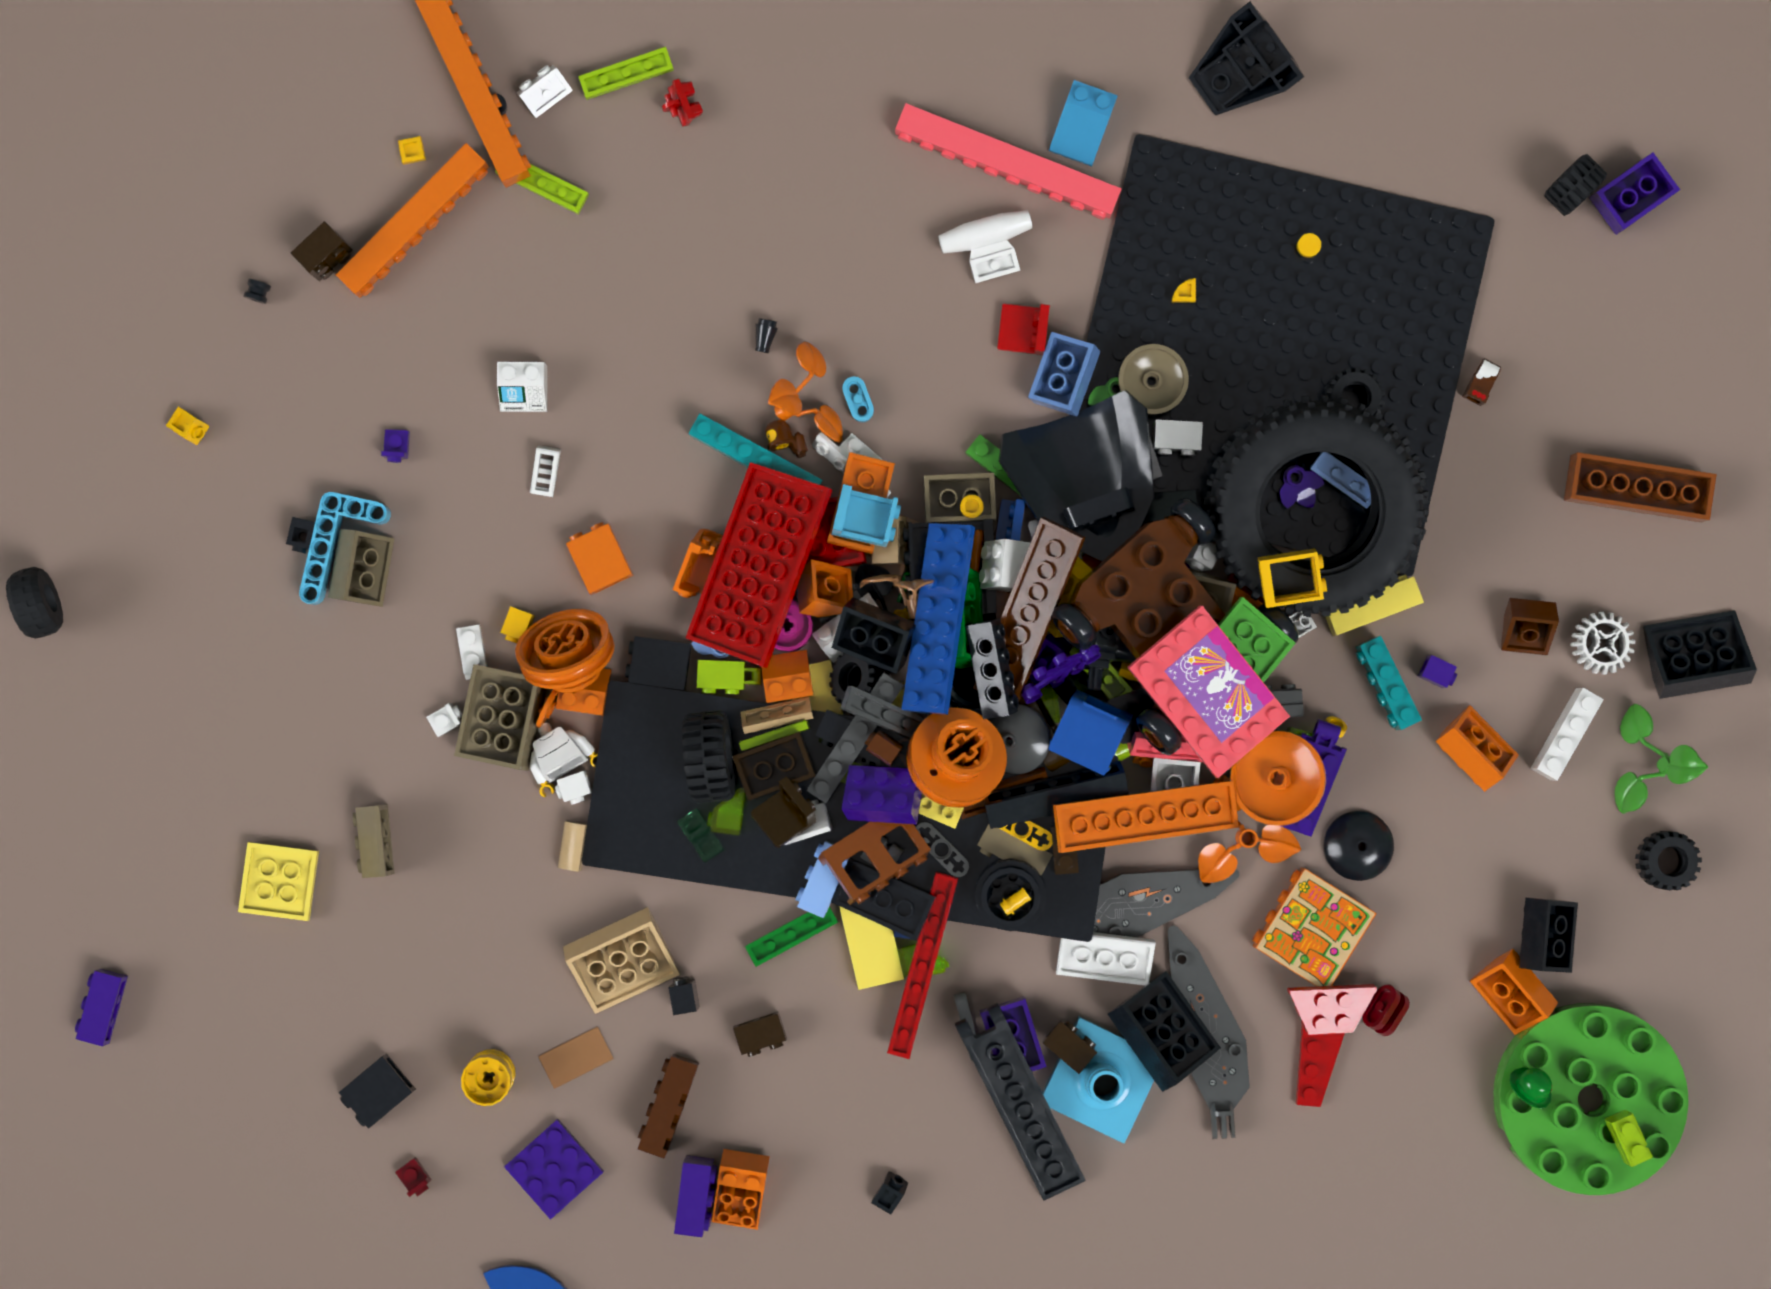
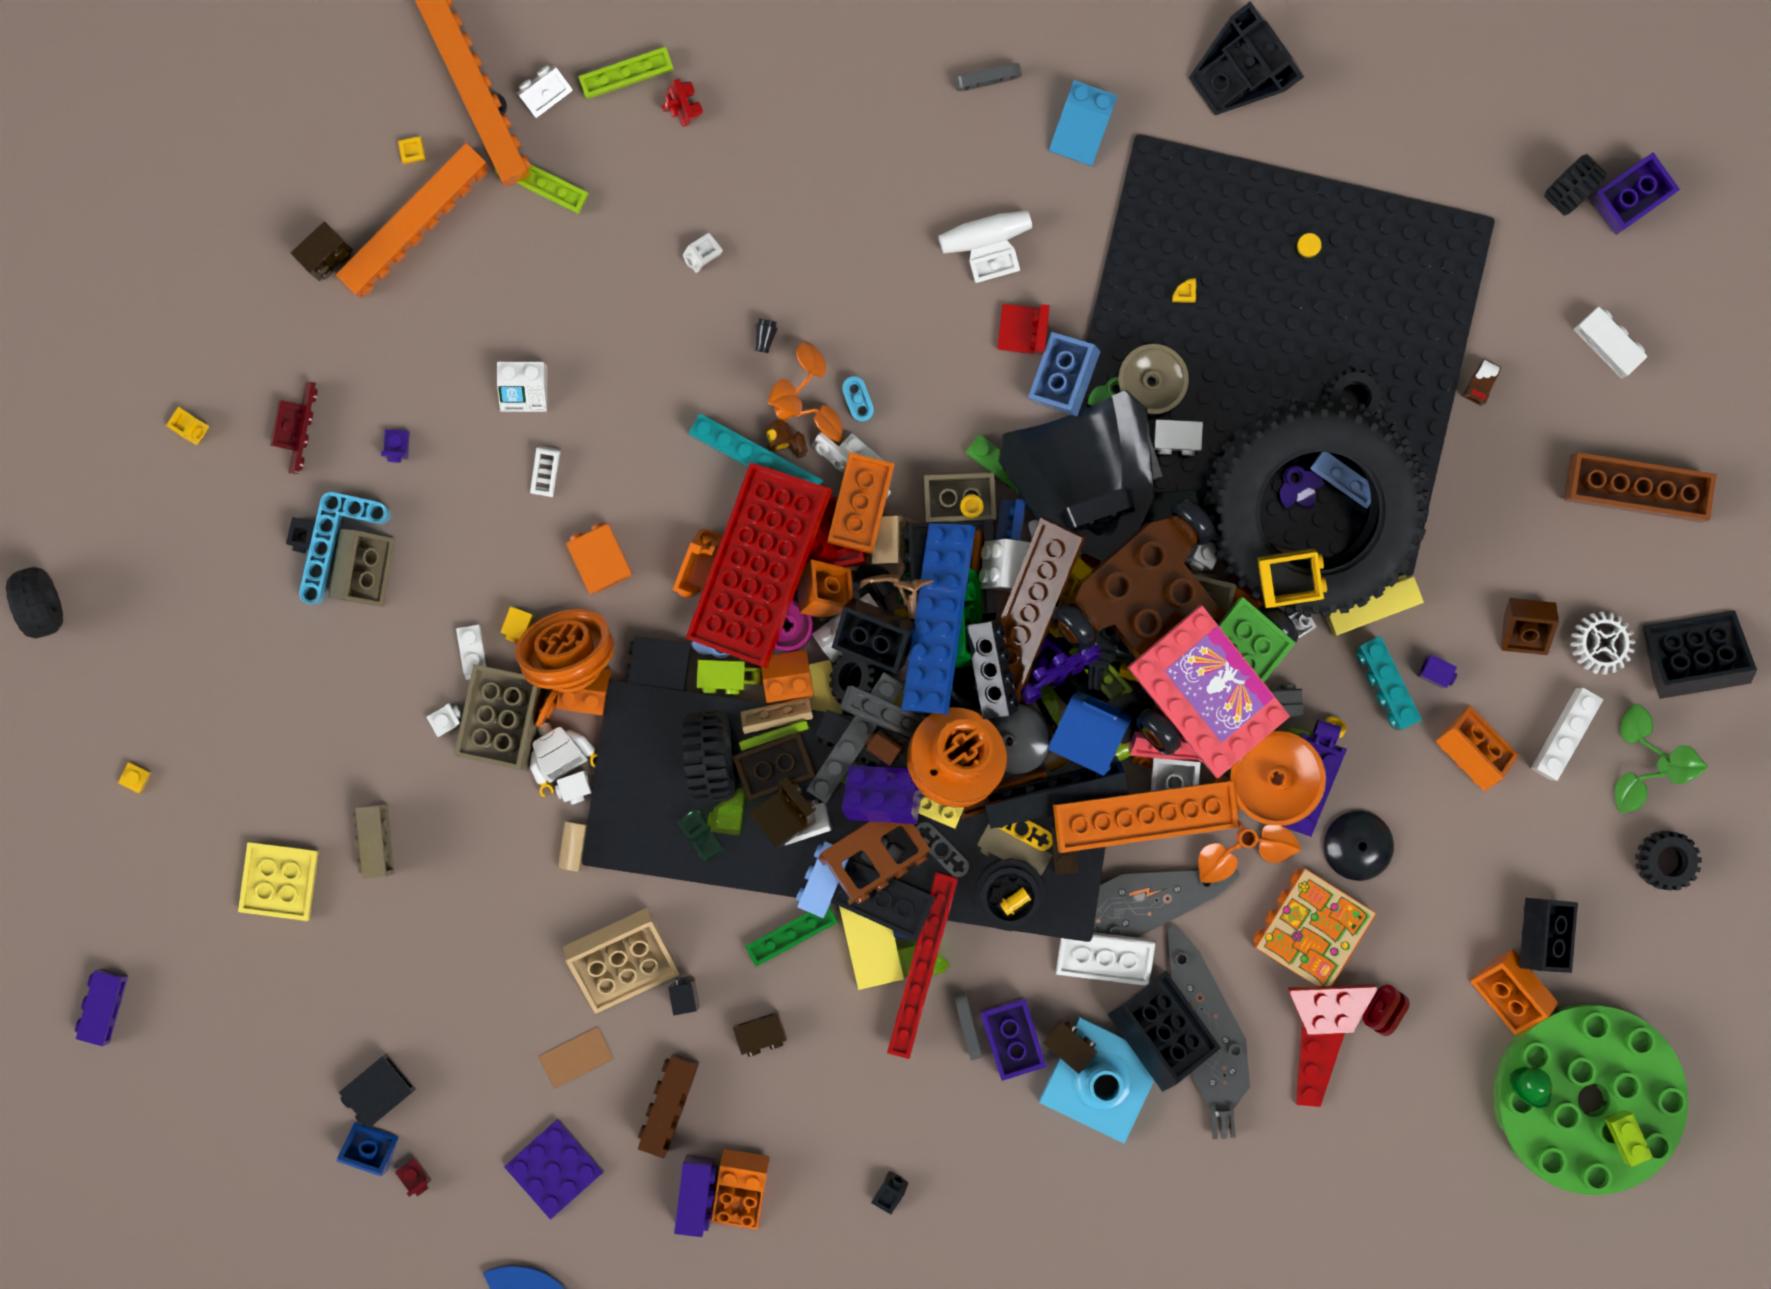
(134, 777): none -> yellow plate
(257, 291): black wheel -> none
(292, 425): none -> dark red bracket
(368, 1149): none -> blue slope
(489, 1090): yellow wheel -> none
(701, 252): none -> white bracket
(865, 517): medium azure panel -> none
(988, 77): none -> dark grey beam
(1007, 161): coral brick -> none
(1022, 1105): black hinge -> none
(1611, 342): none -> white brick

